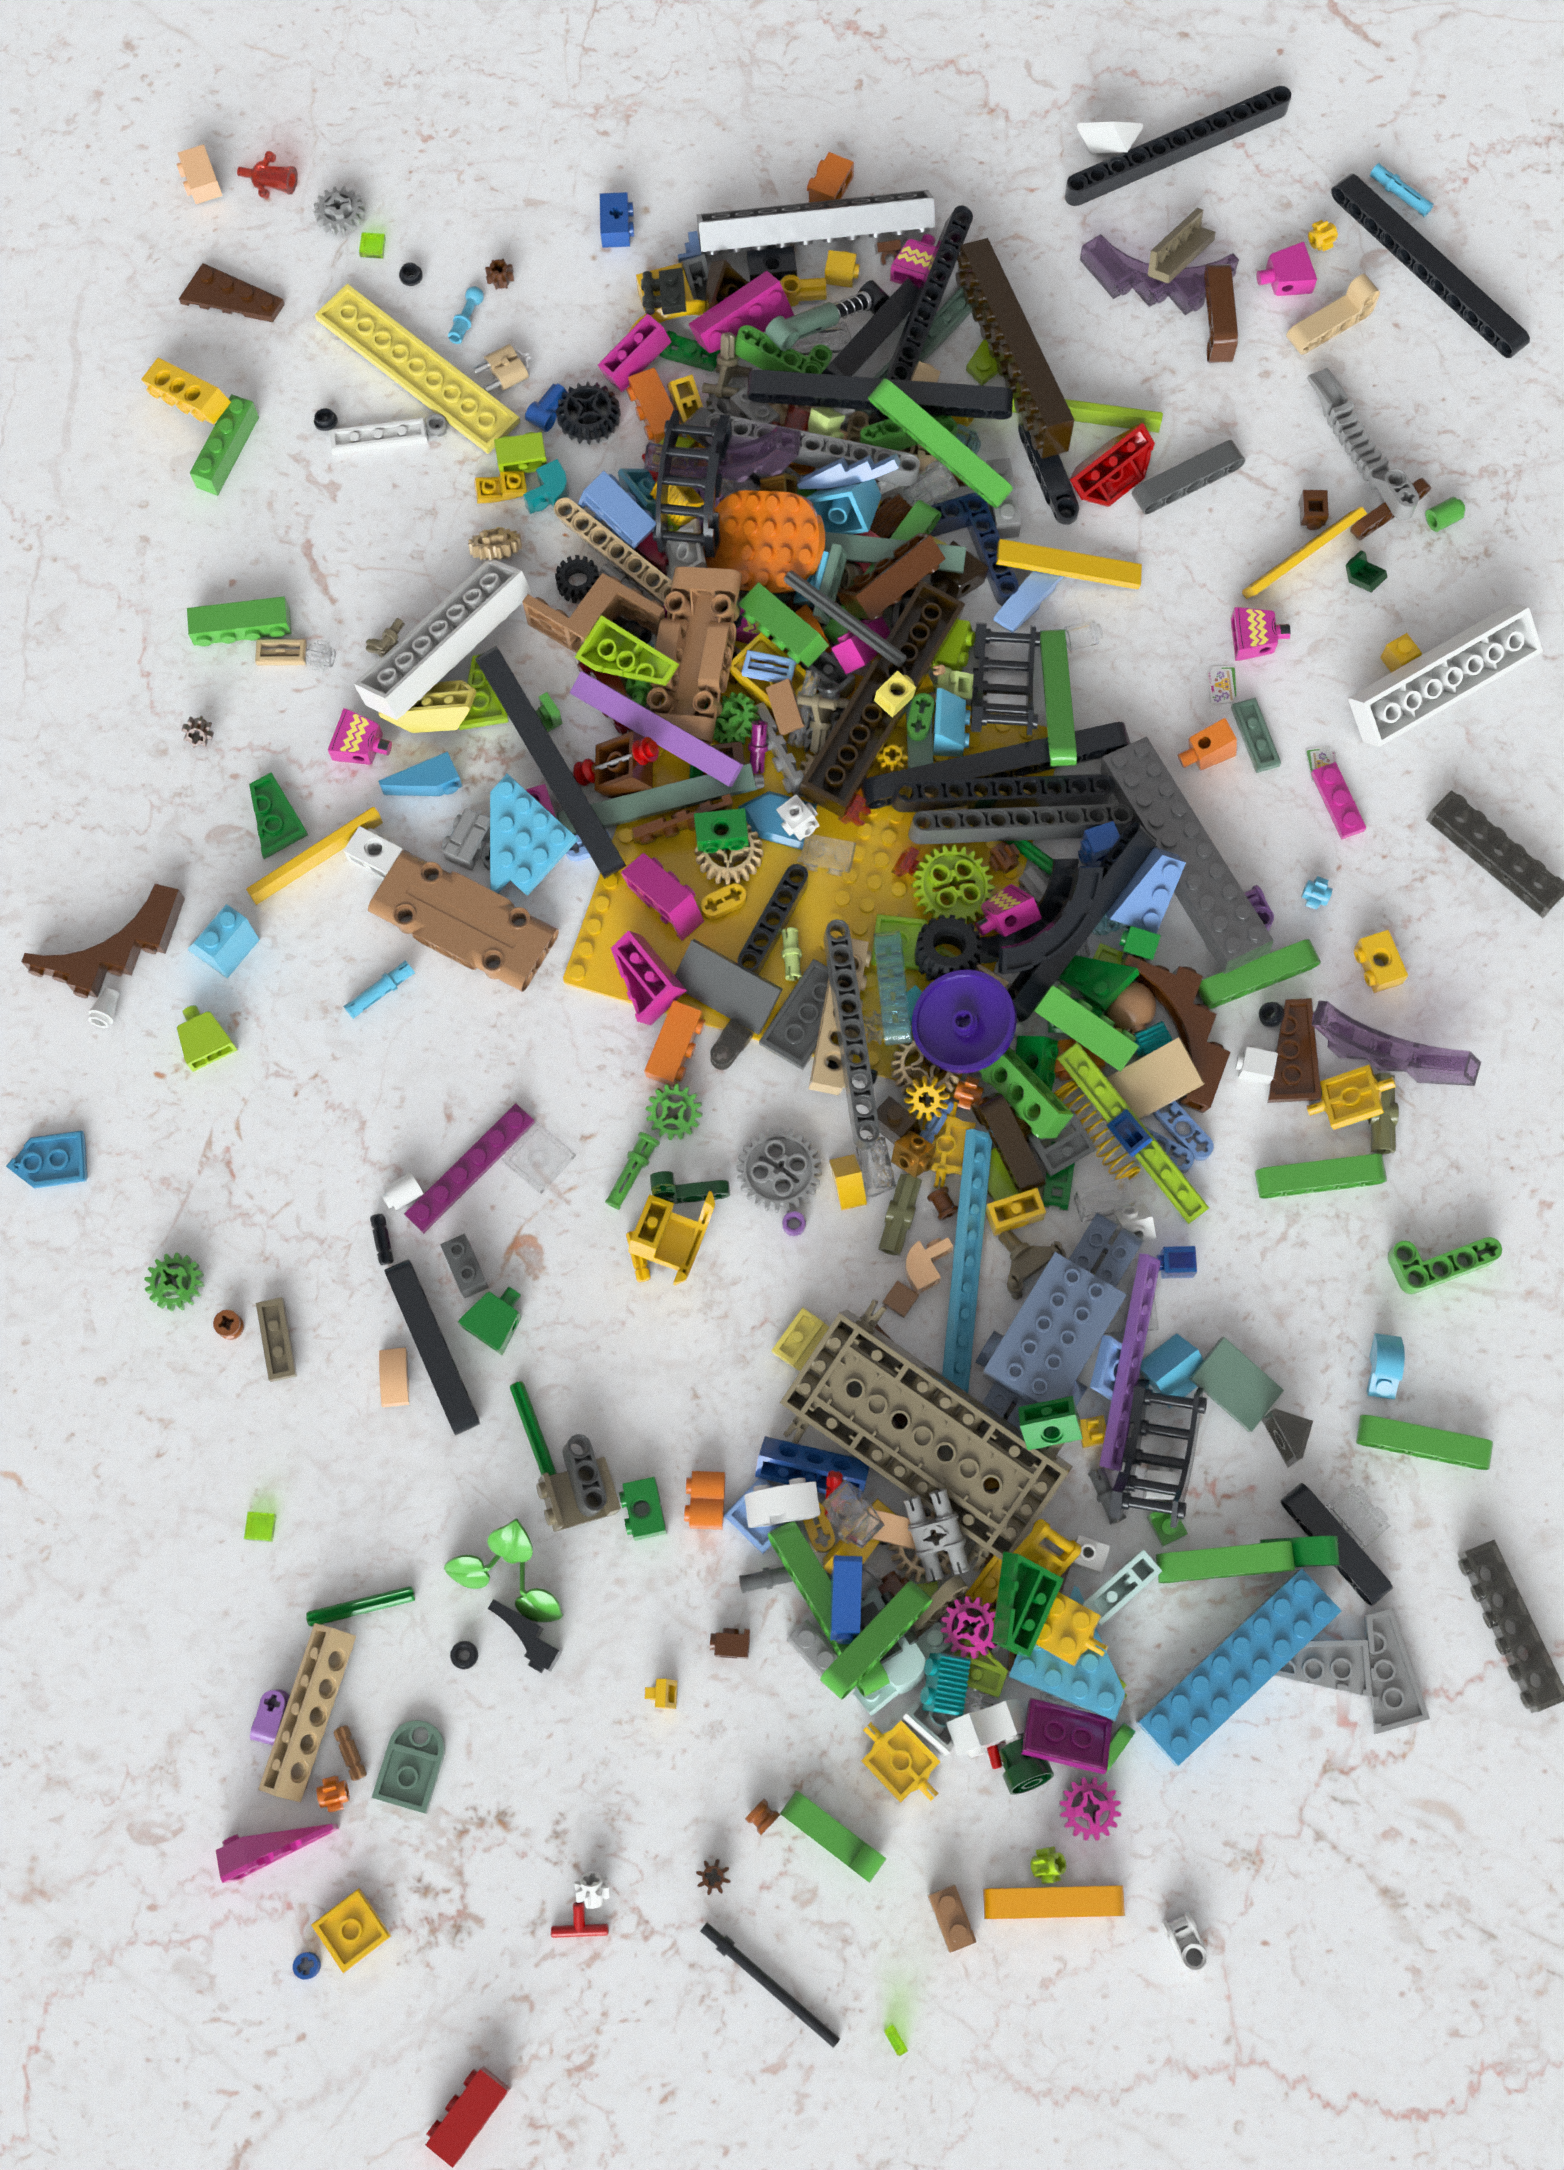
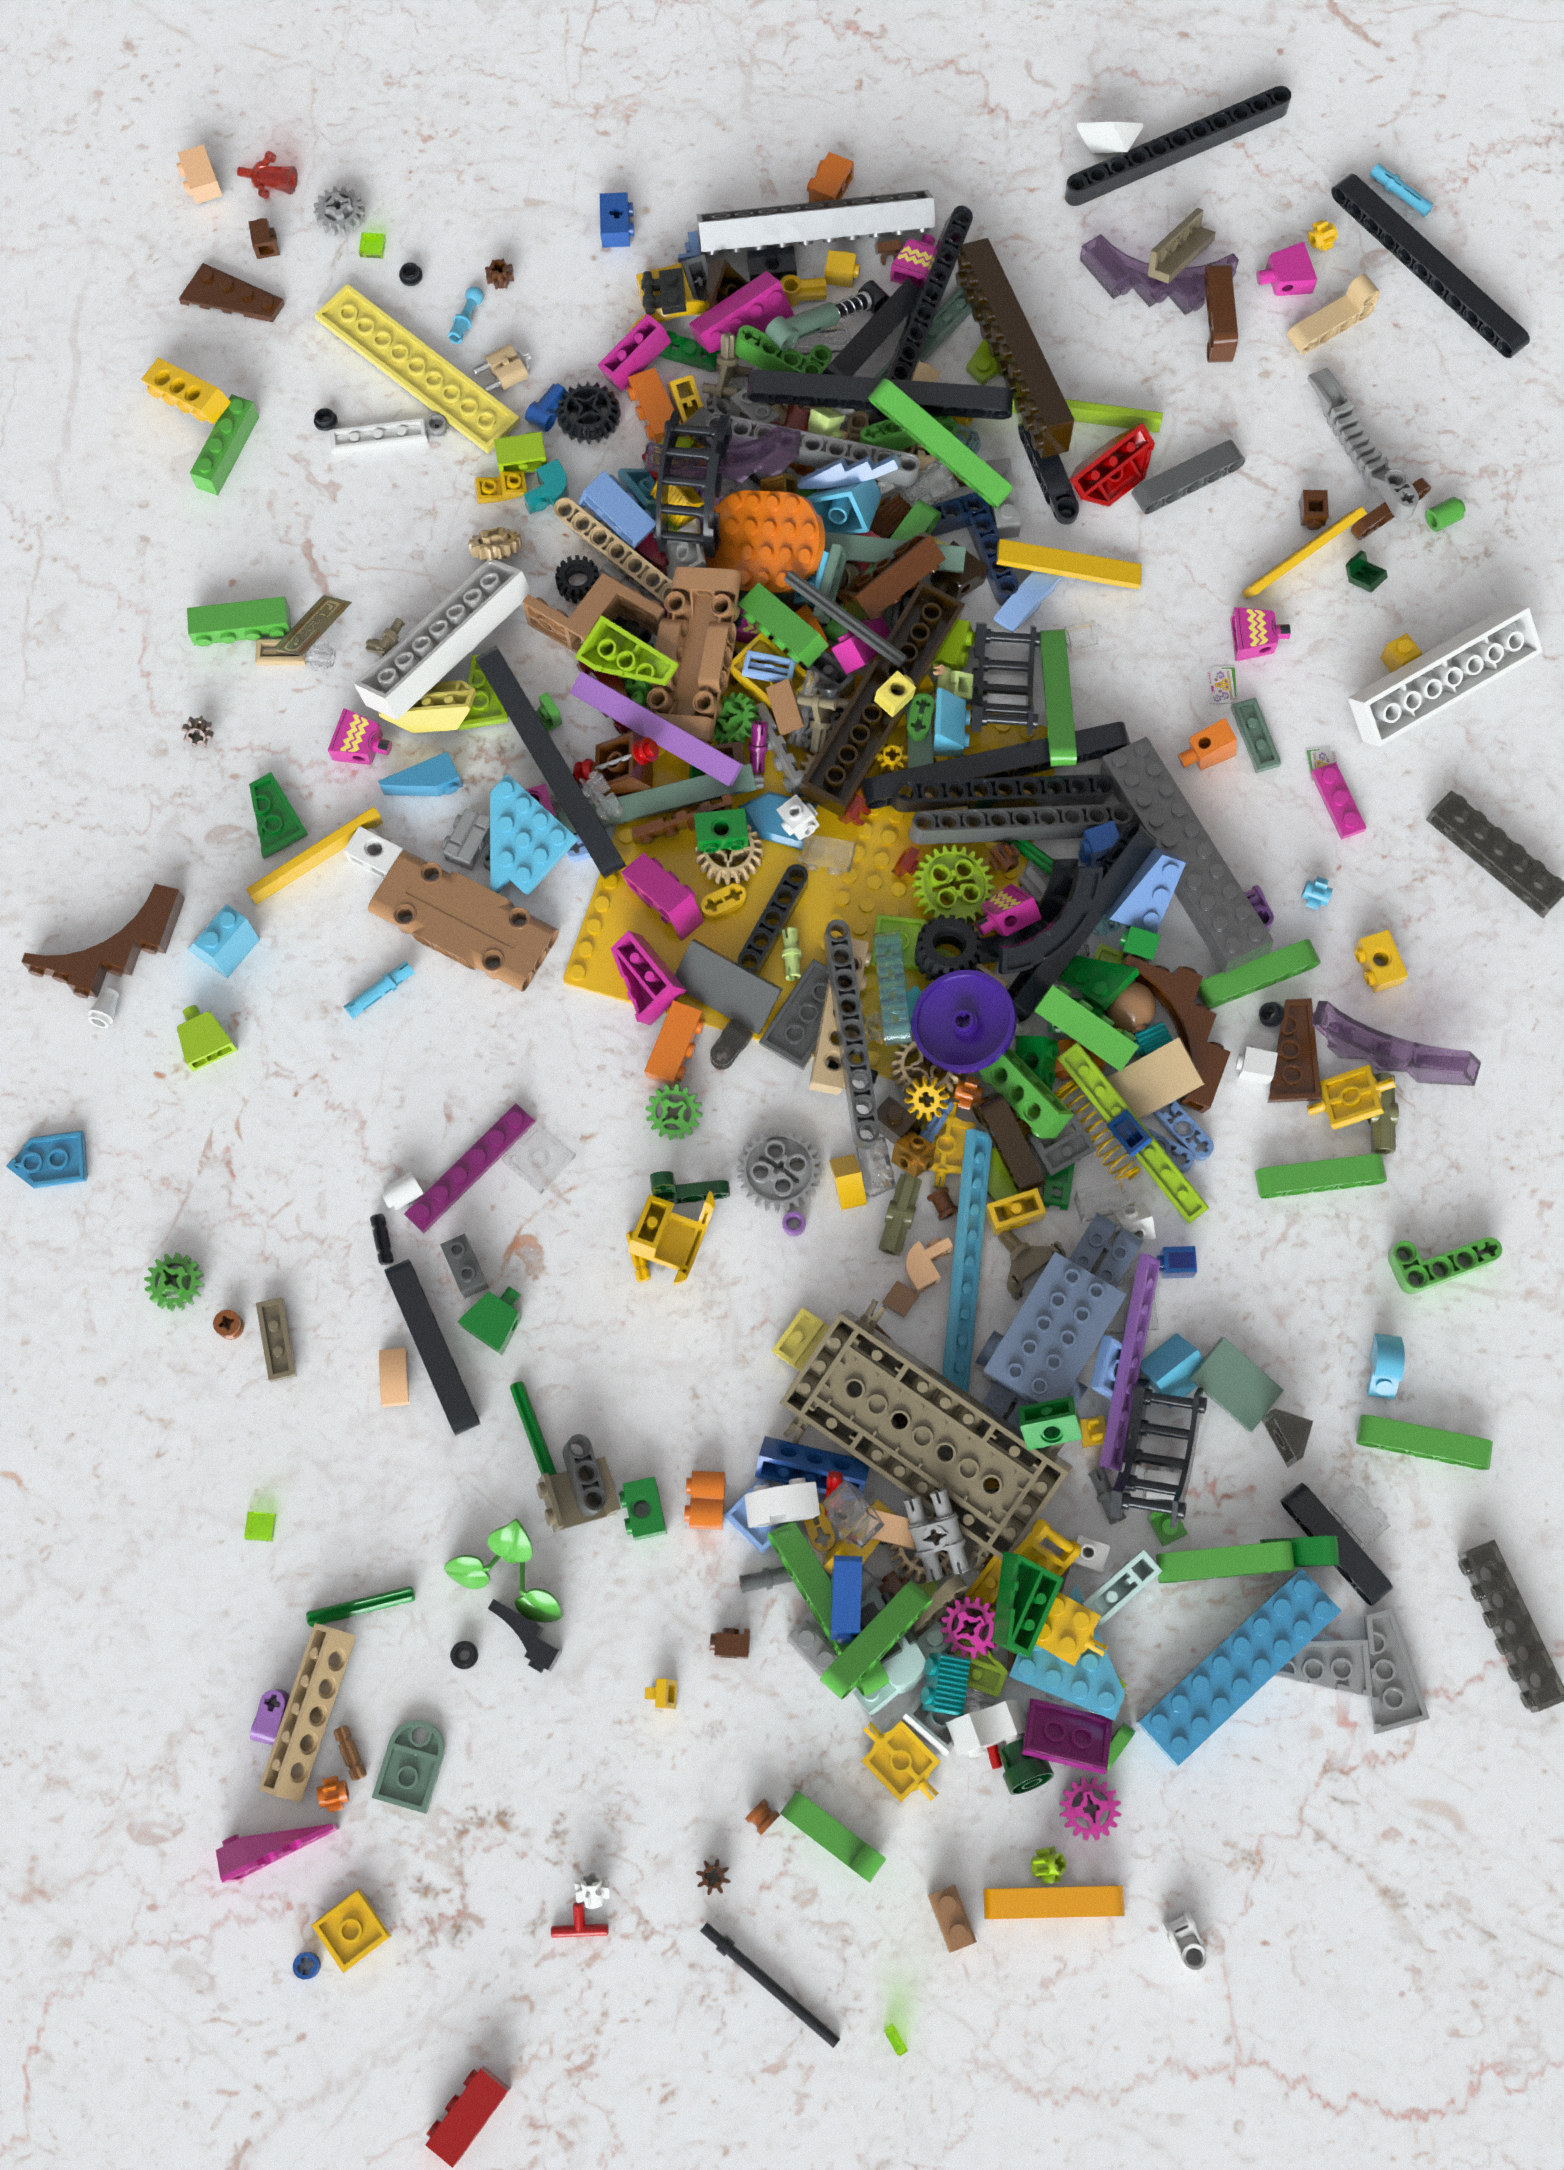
(263, 238): none -> reddish brown brick
(312, 625): none -> dark tan sticker
(595, 789): none -> clear hinge
(635, 1156): bright green pin -> none

